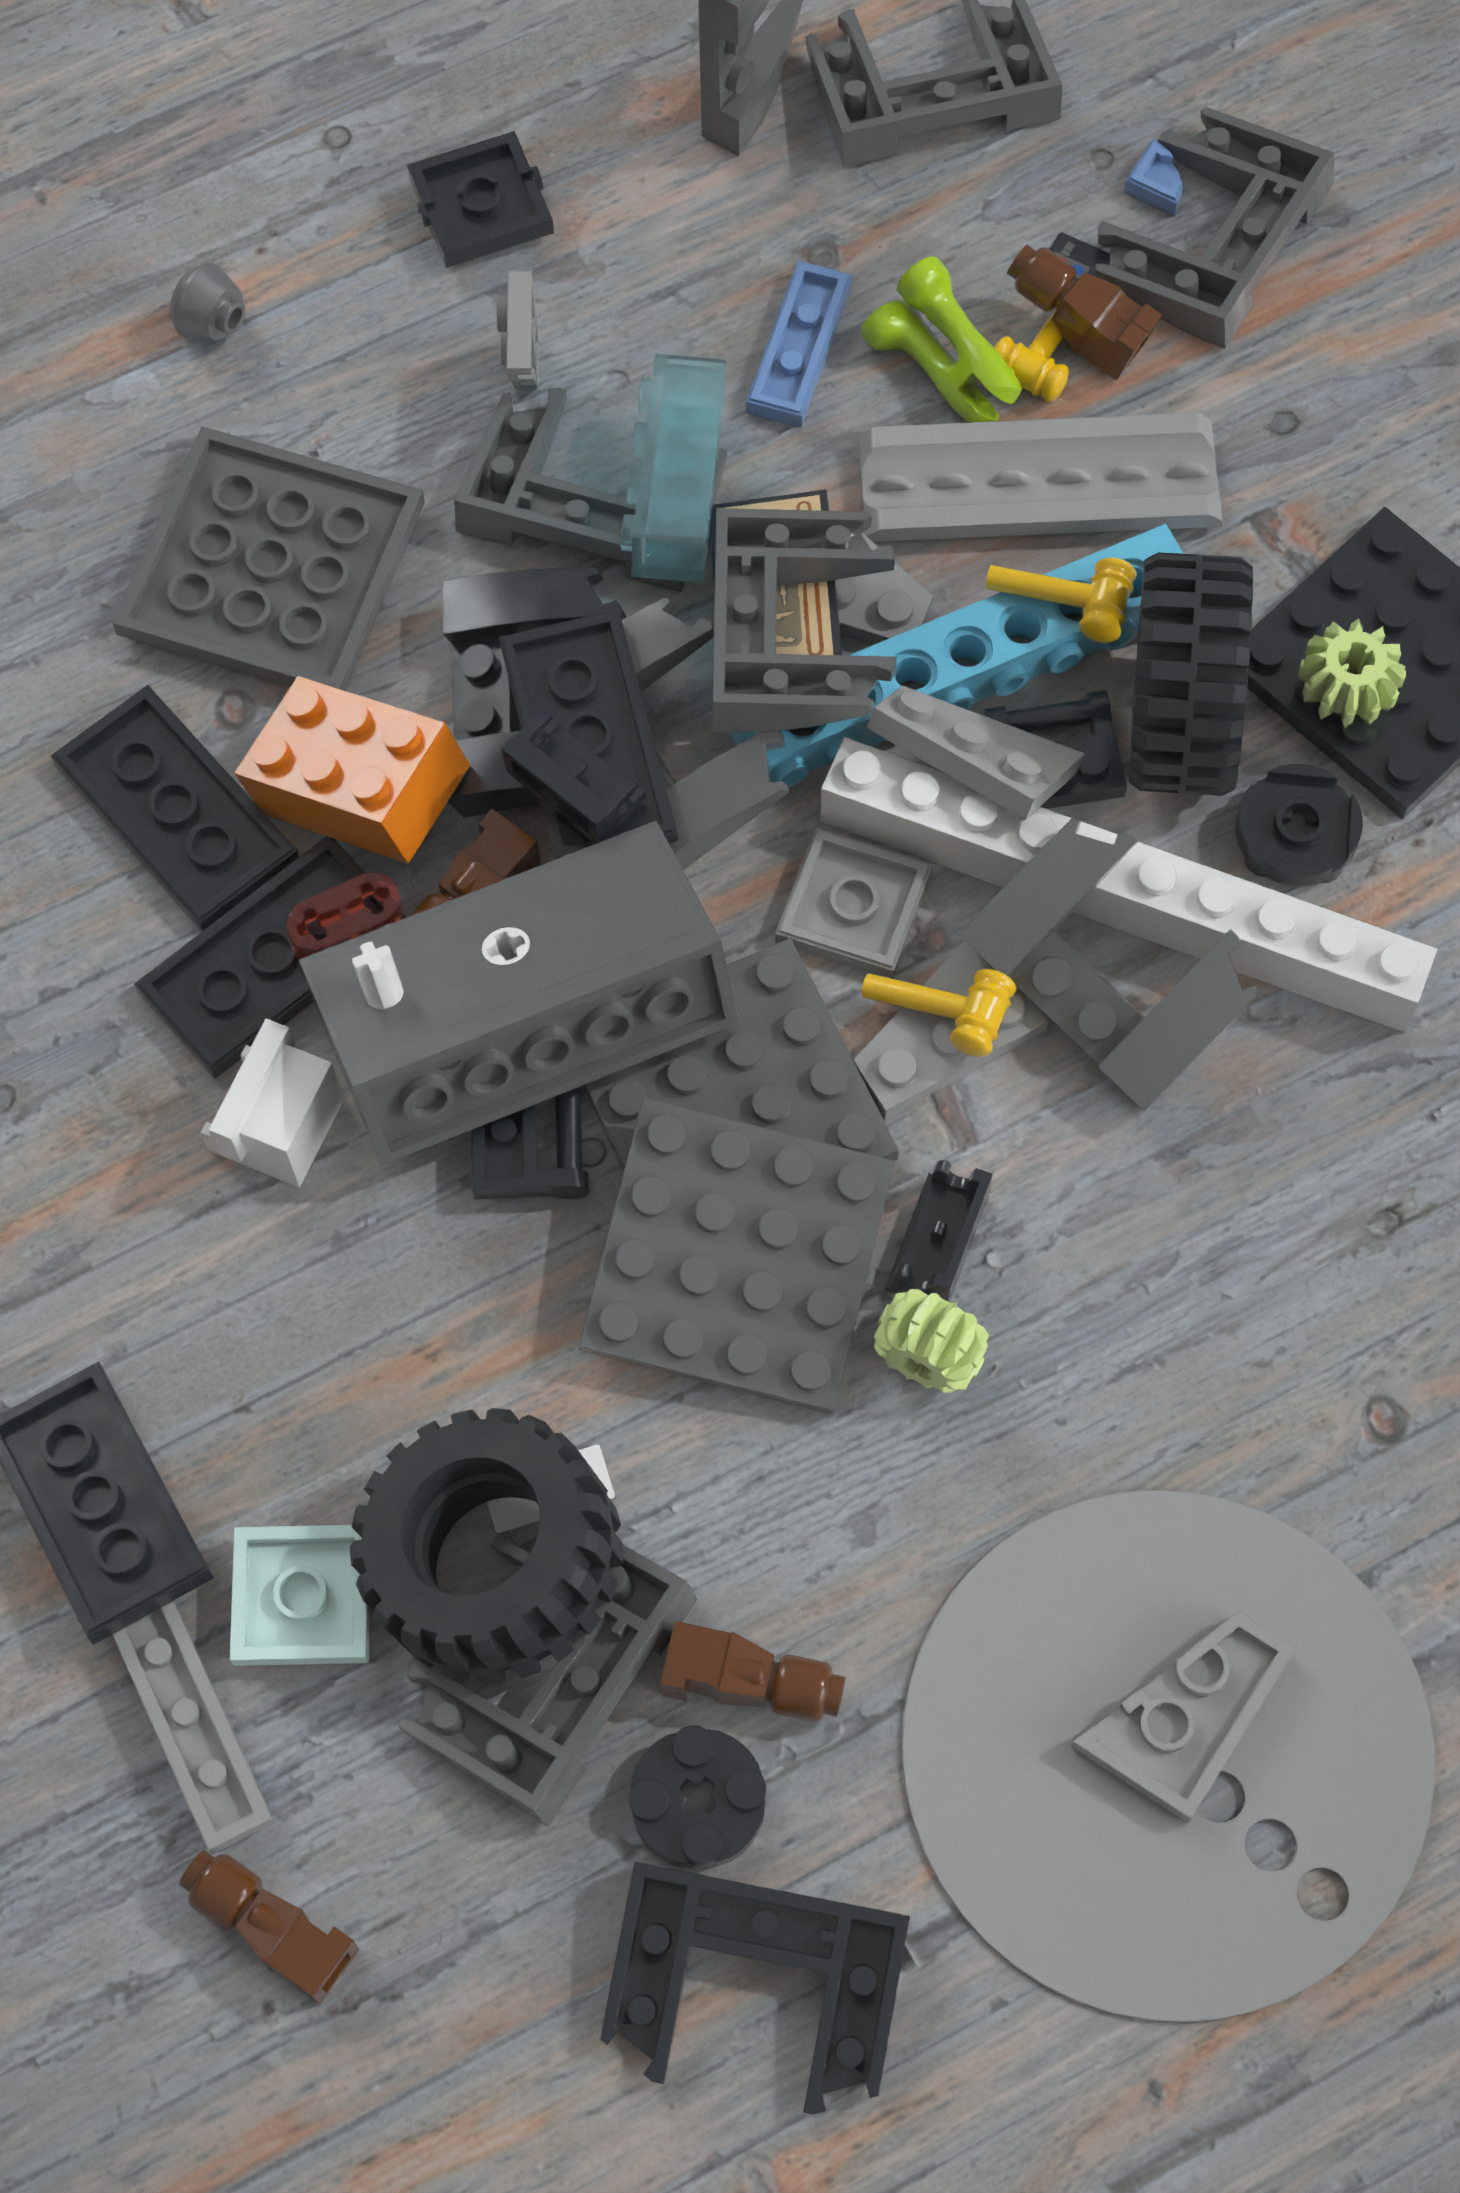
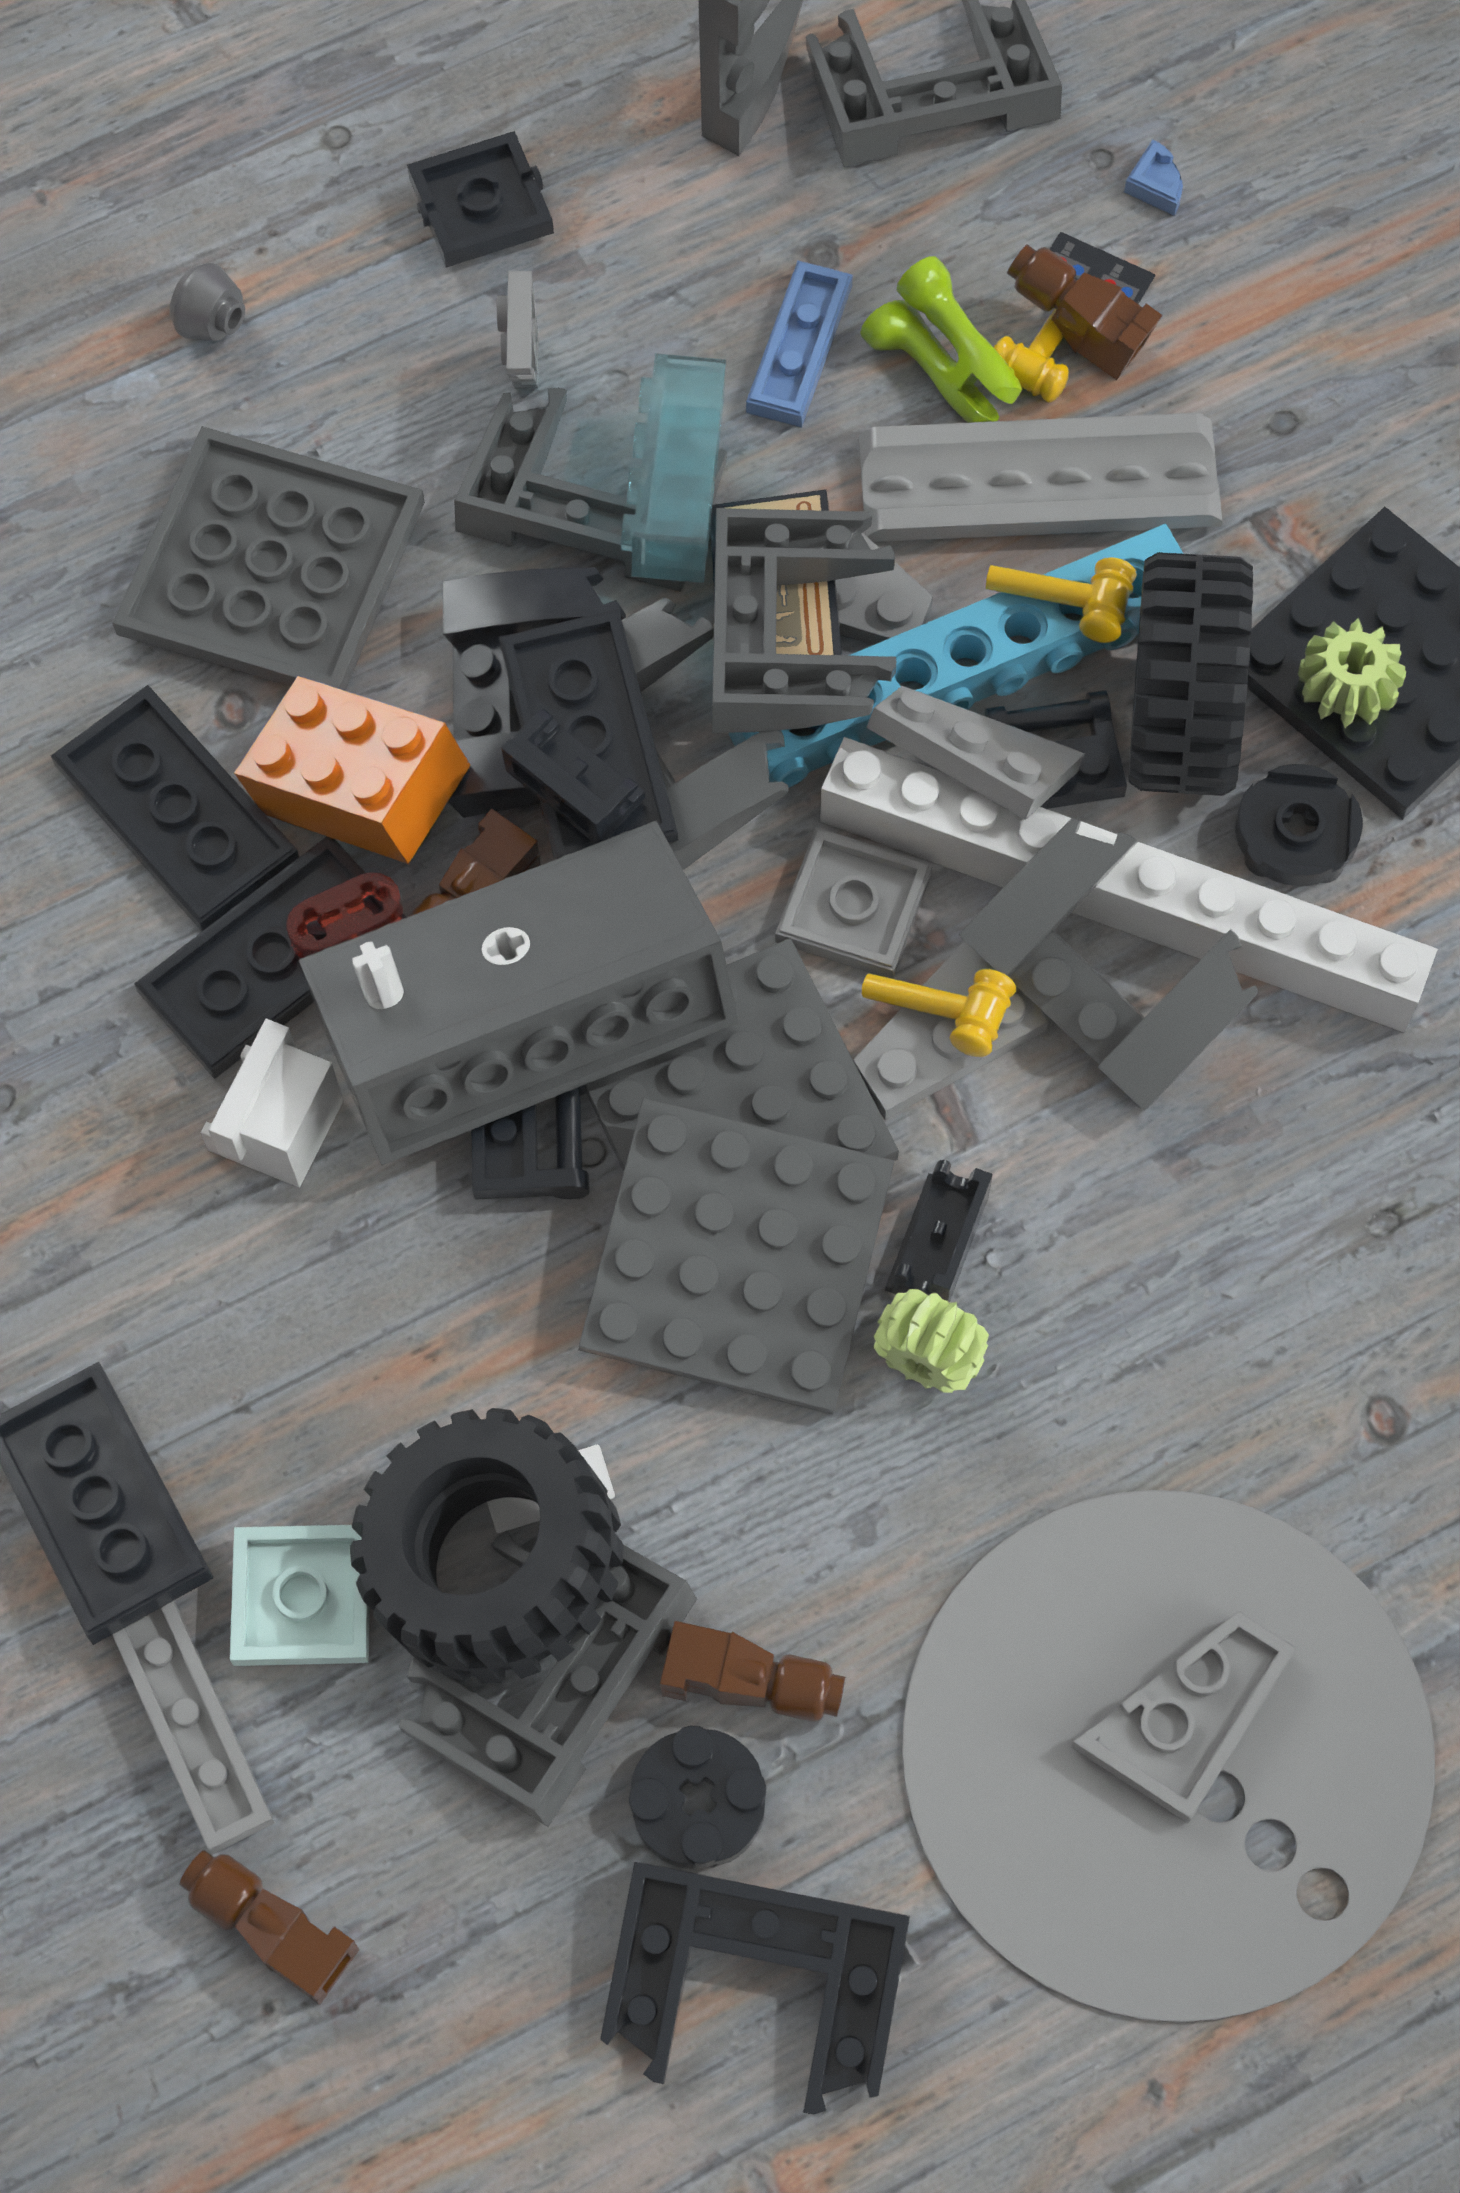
(1278, 187): dark grey wedge -> none

